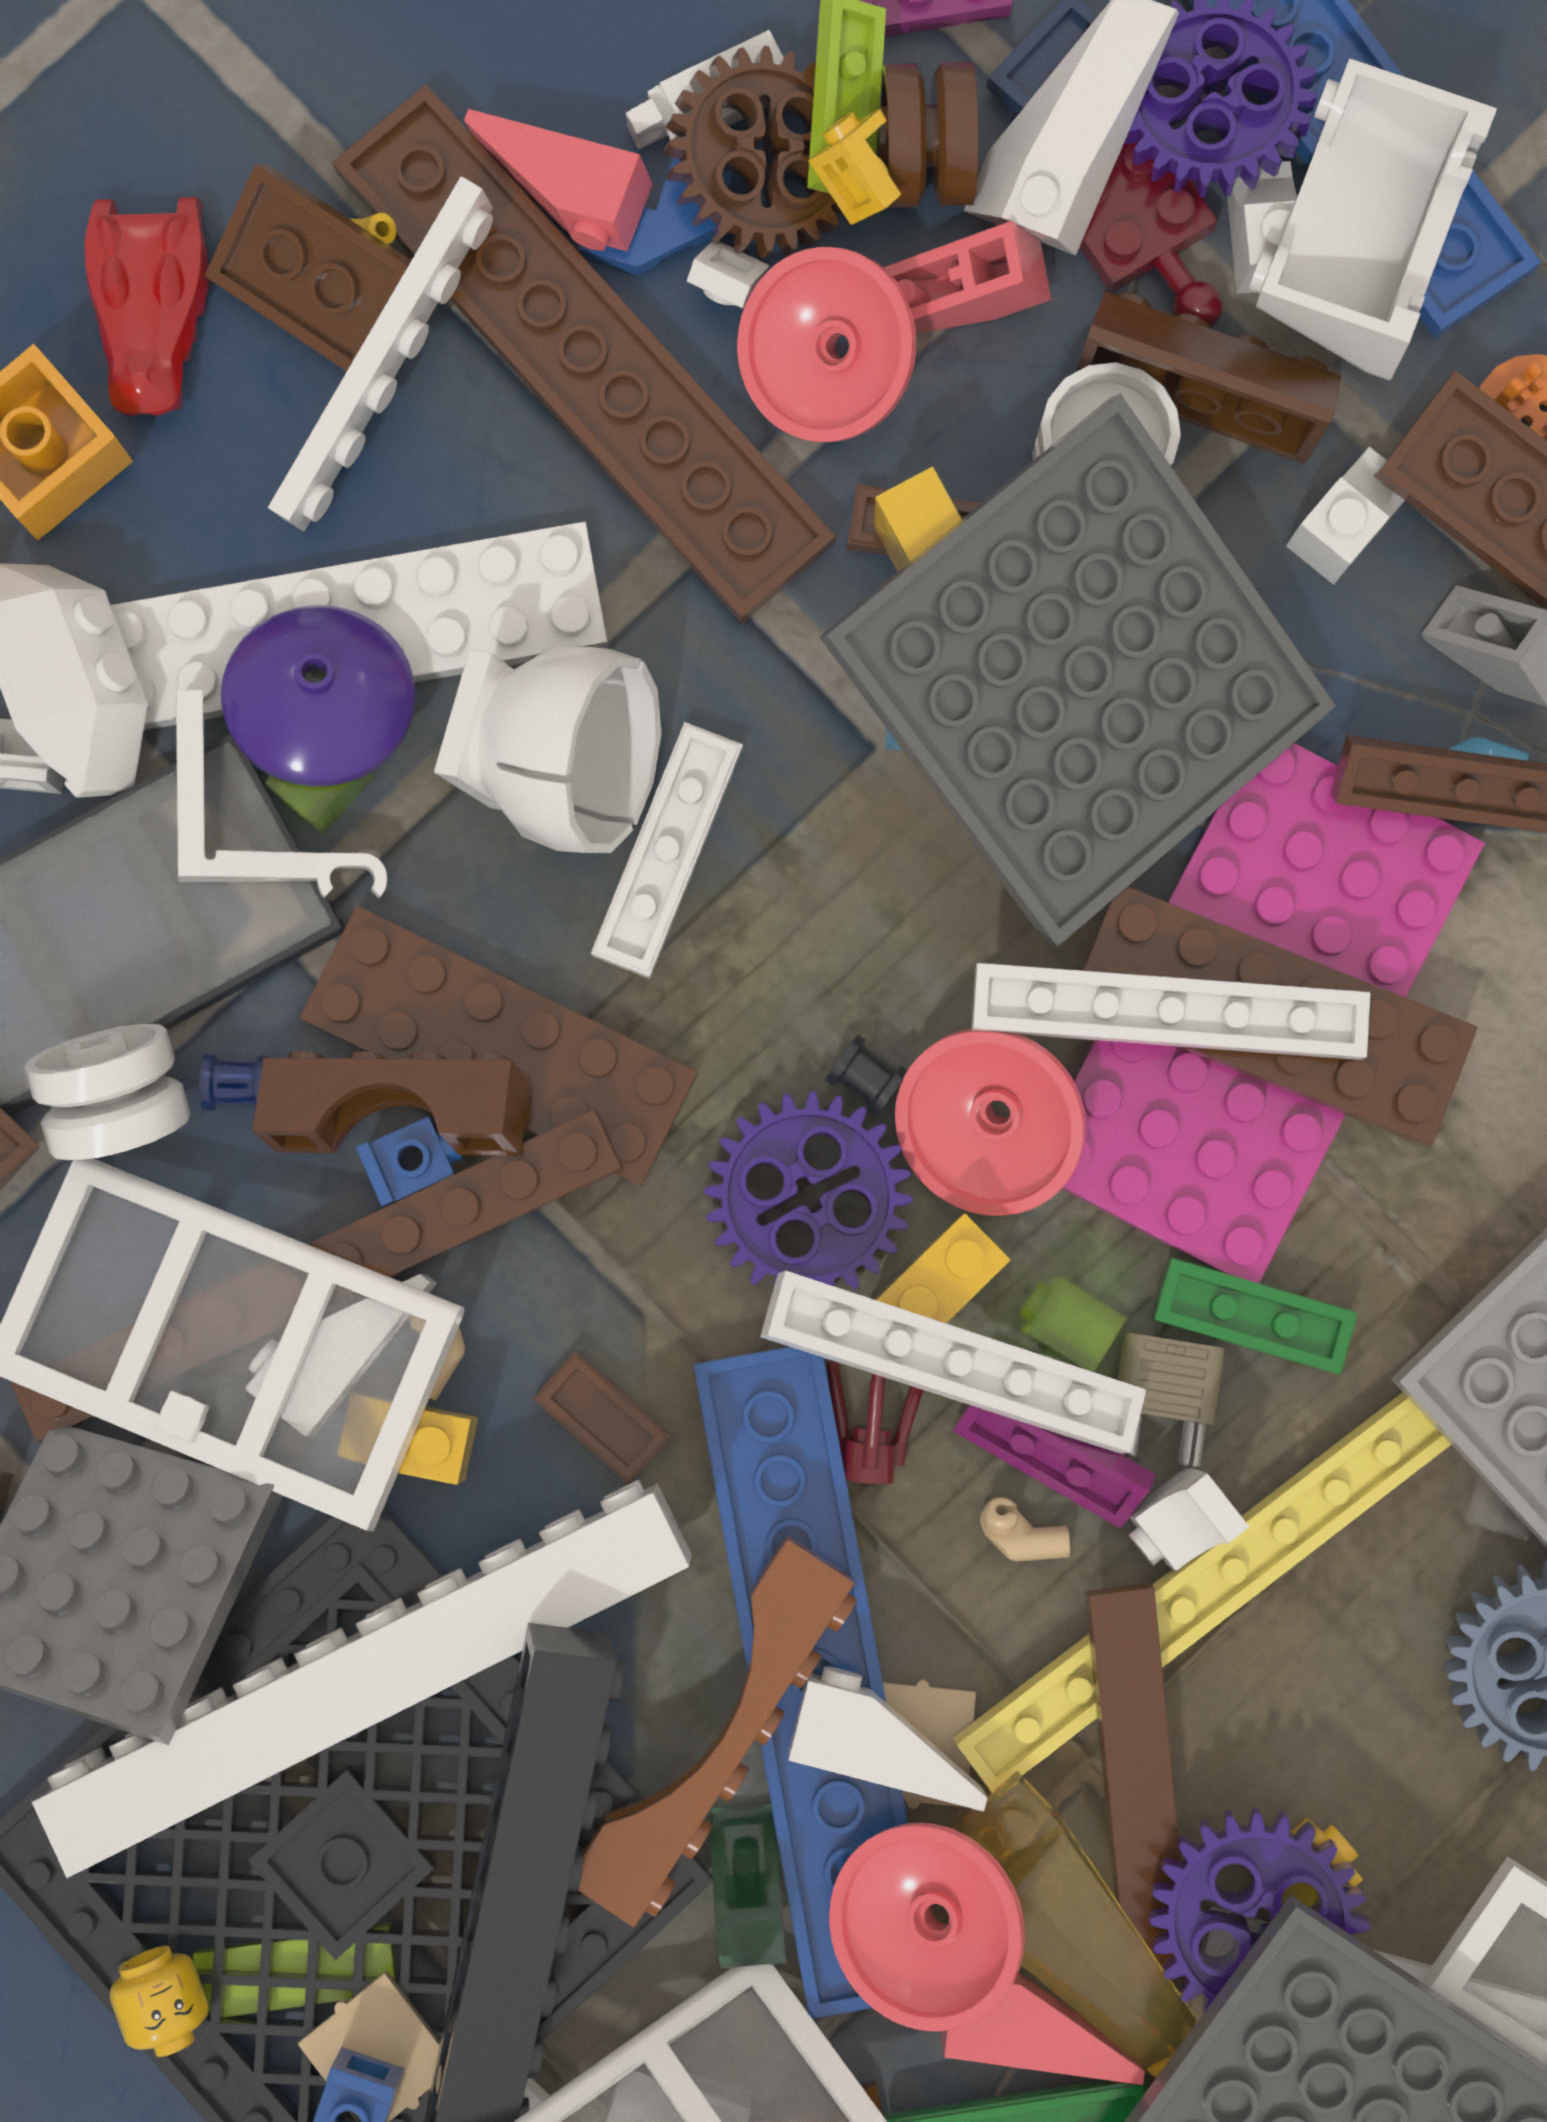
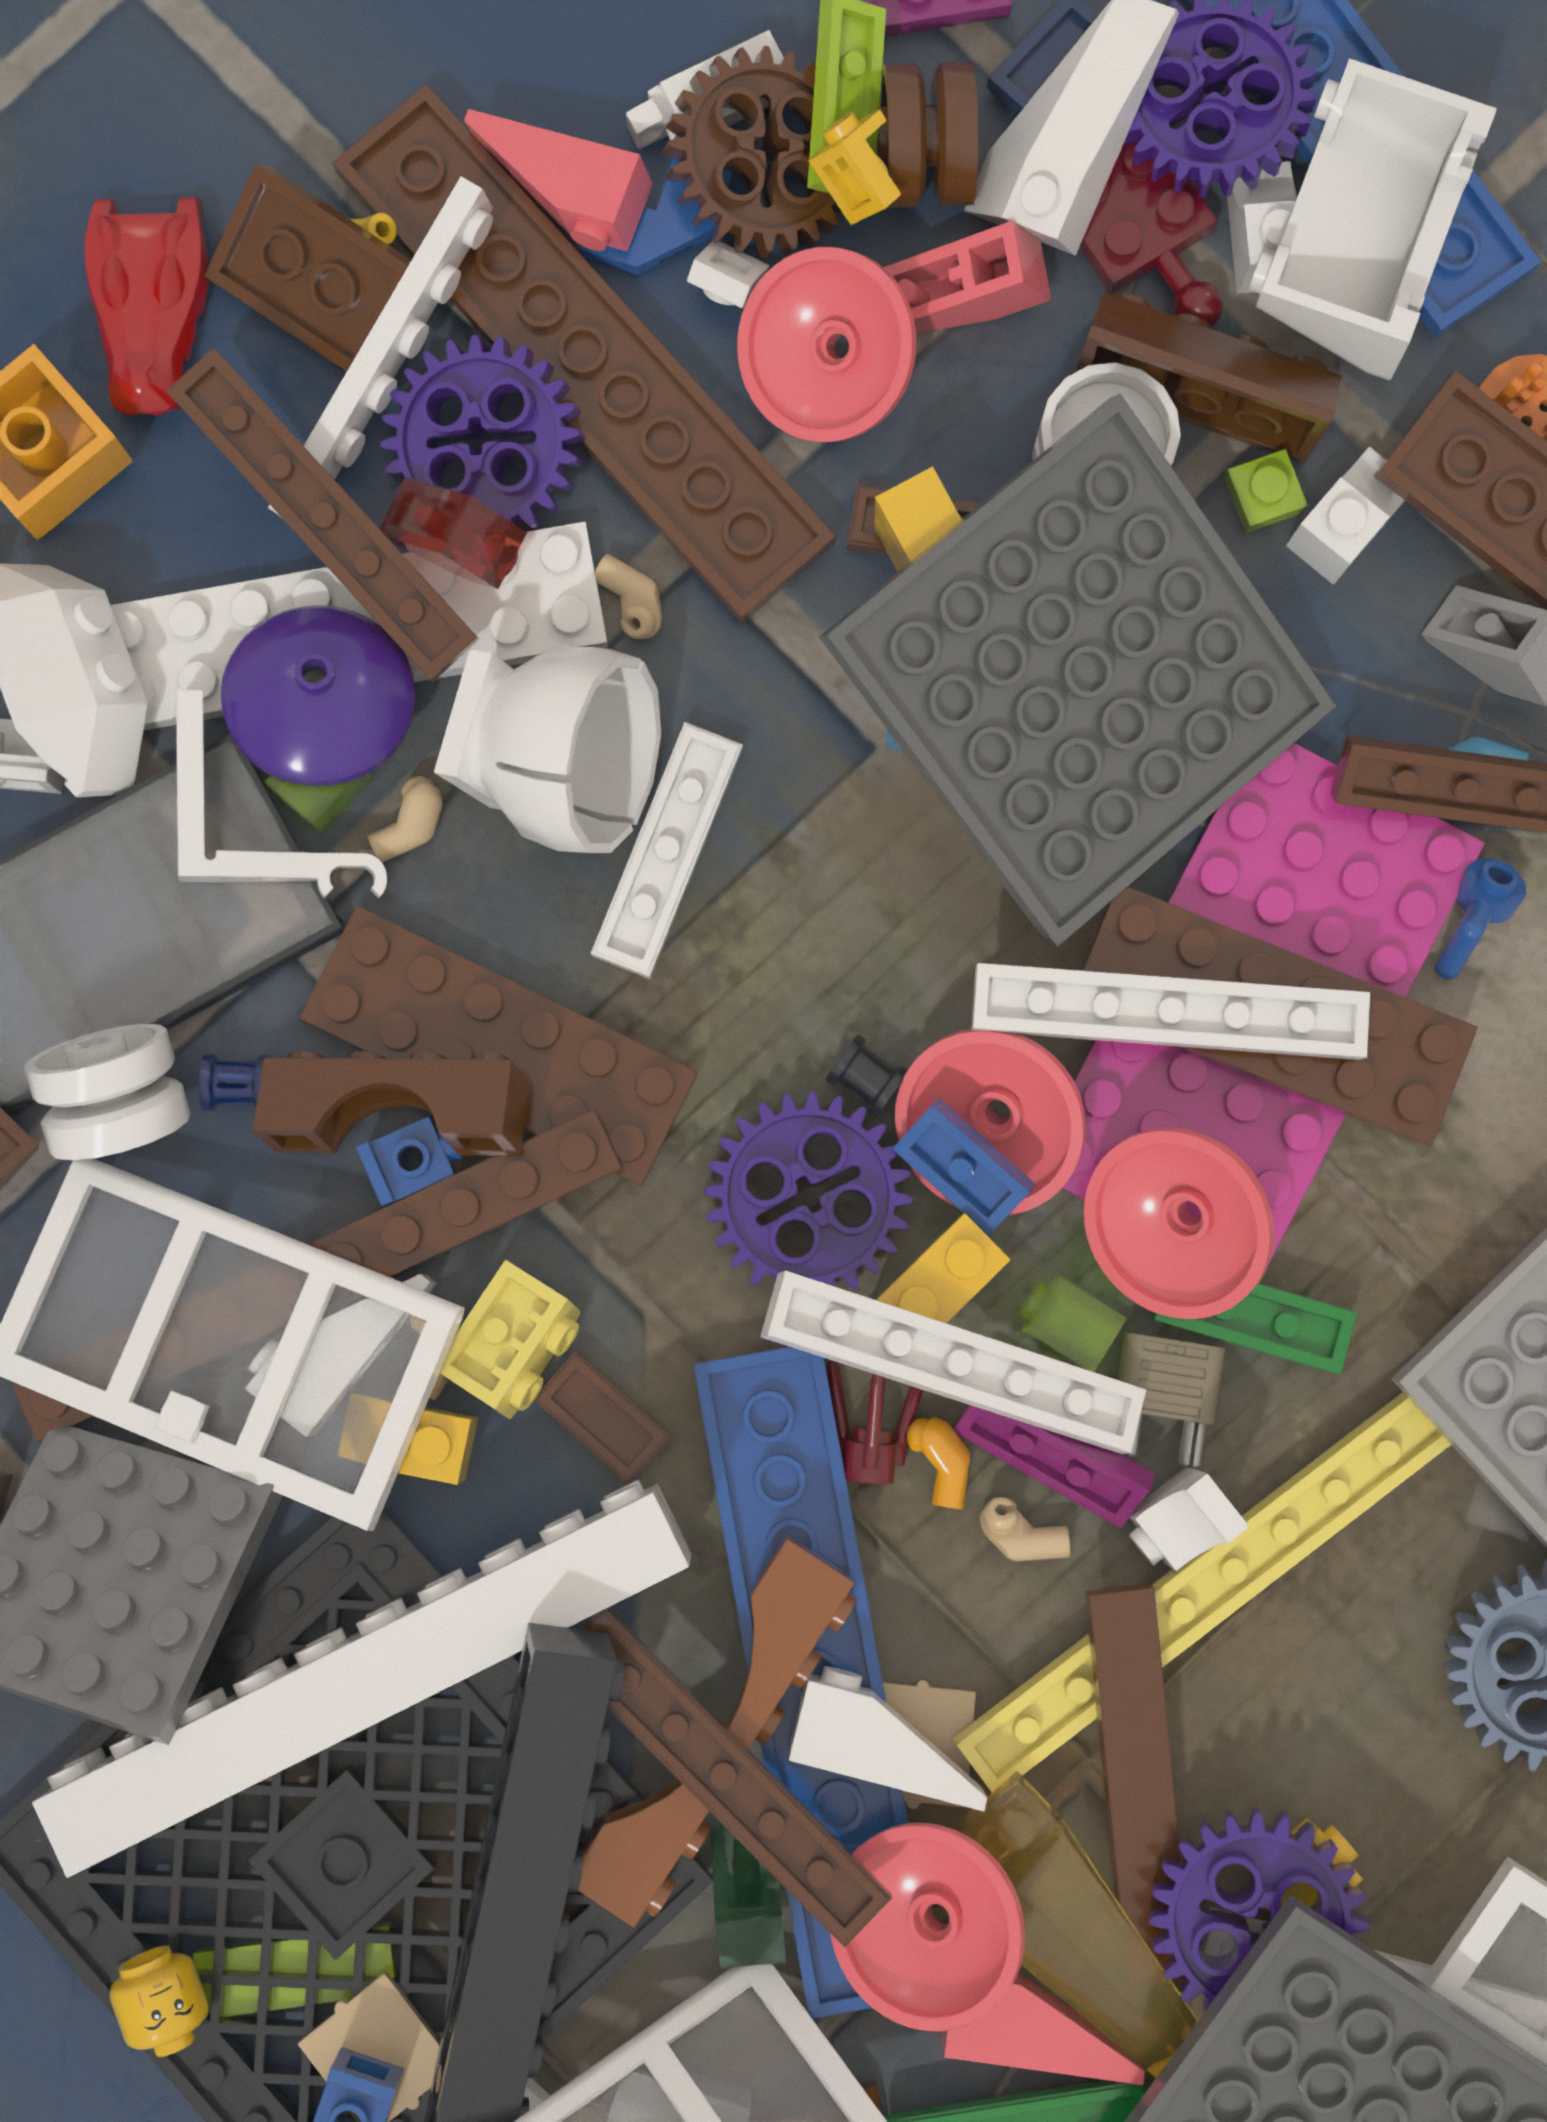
(322, 514): none -> reddish brown plate
(415, 821): none -> tan arm
(453, 532): none -> clear red slope
(482, 384): none -> dark purple gear
(510, 1340): none -> light yellow bracket
(637, 595): none -> tan arm
(740, 1789): none -> reddish brown tile
(948, 1456): none -> light orange arm
(964, 1166): none -> blue plate
(1153, 1243): none -> coral dish
(1265, 491): none -> lime plate
(1488, 894): none -> blue plate

